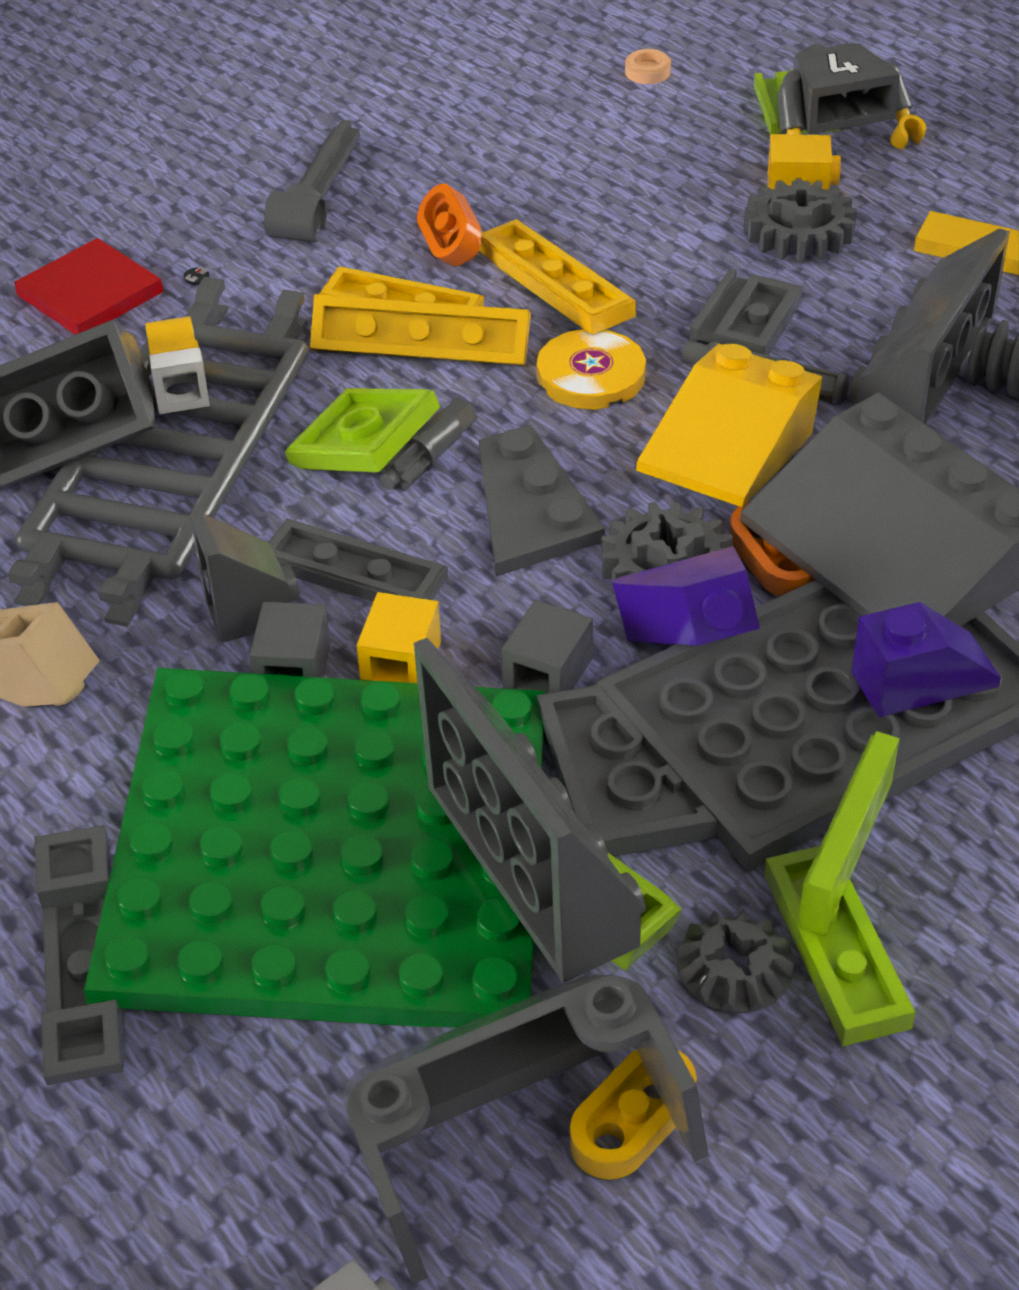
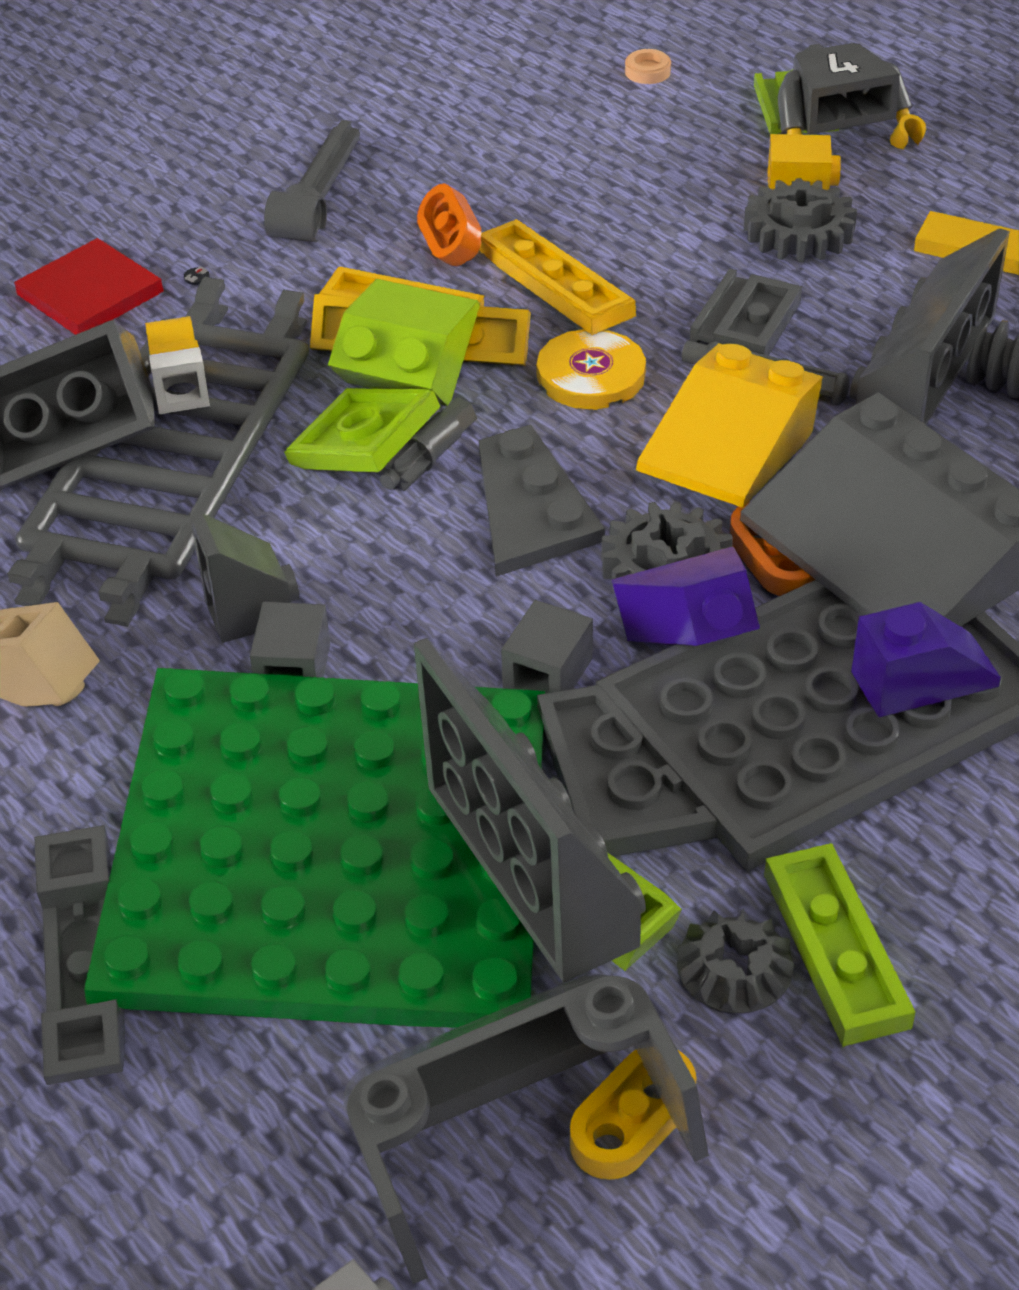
(354, 564): dark grey tile -> none
(389, 636): yellow brick -> none
(404, 339): none -> lime slope
(848, 833): lime tile -> none

